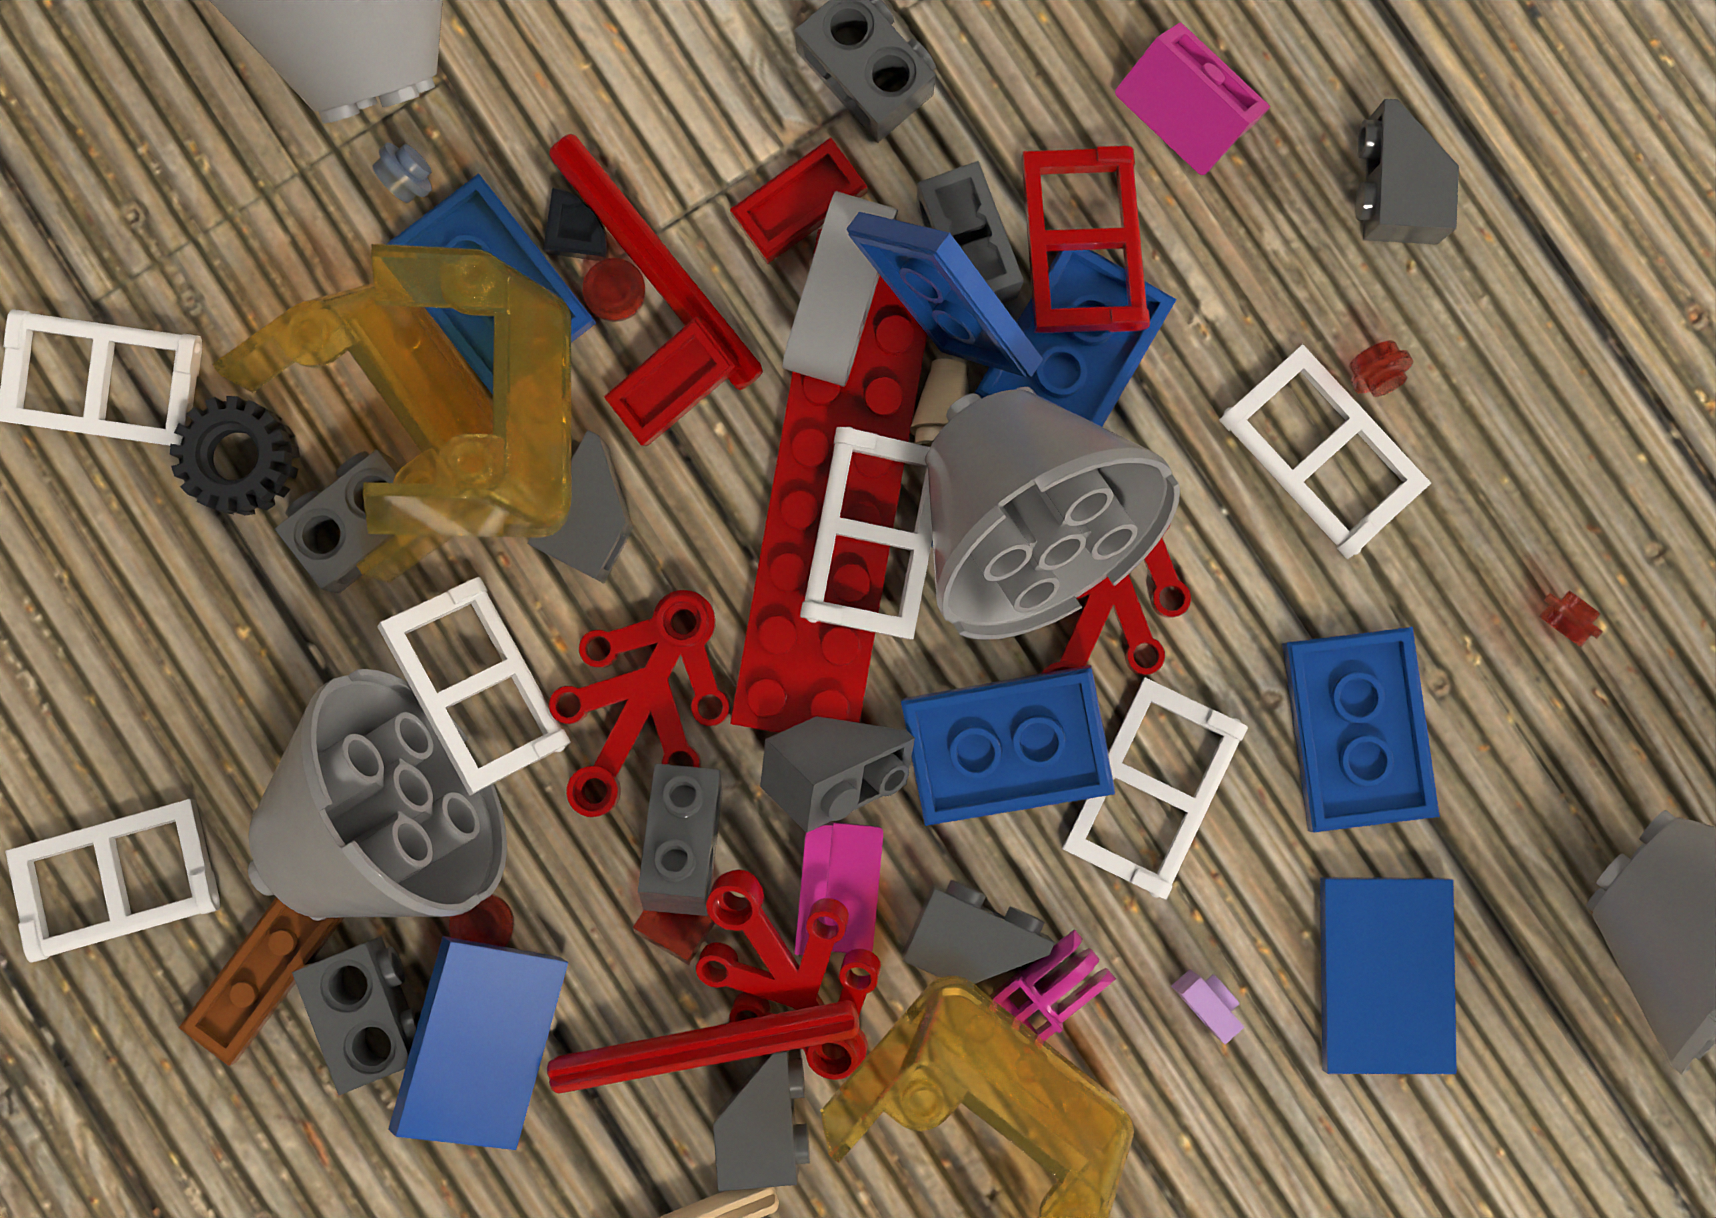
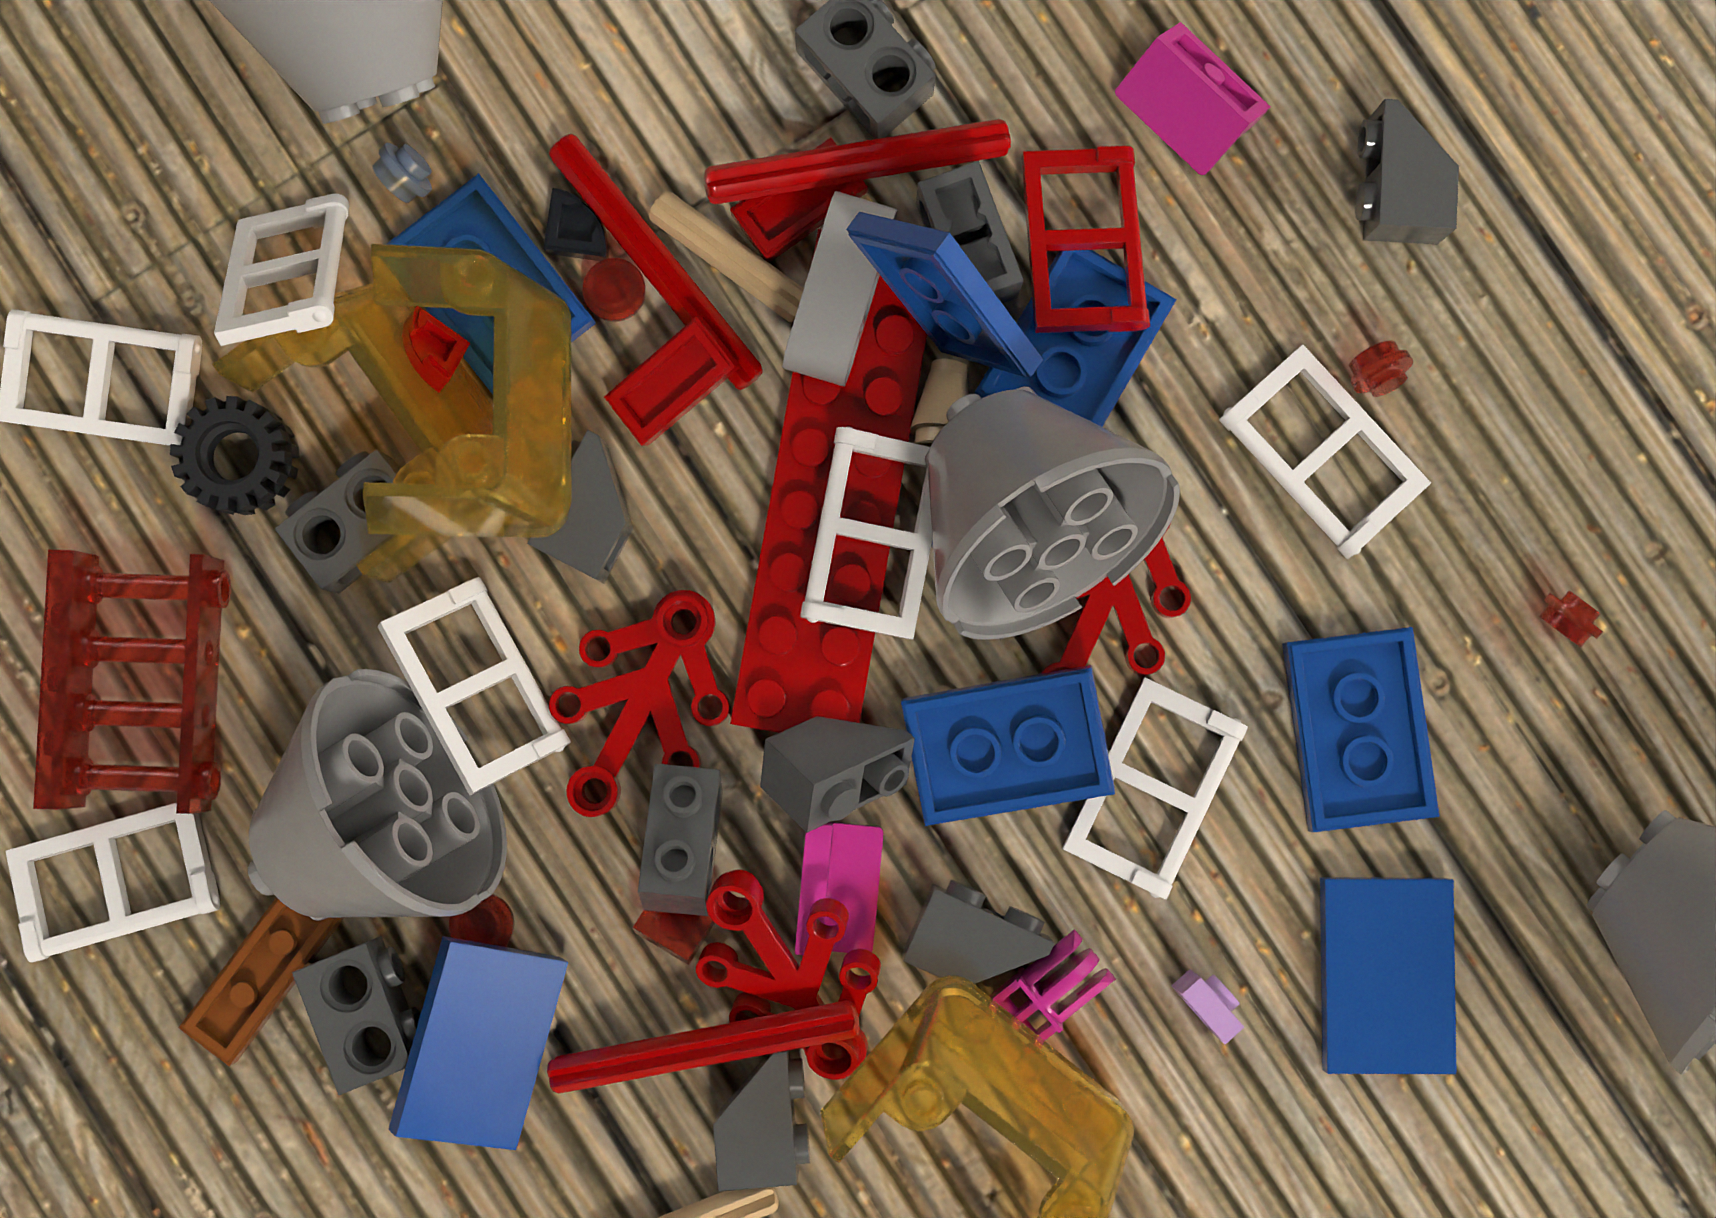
(74, 648): none -> clear red fence
(305, 314): none -> white window
(432, 348): none -> red tile
(726, 254): none -> tan axle
(856, 161): none -> red axle

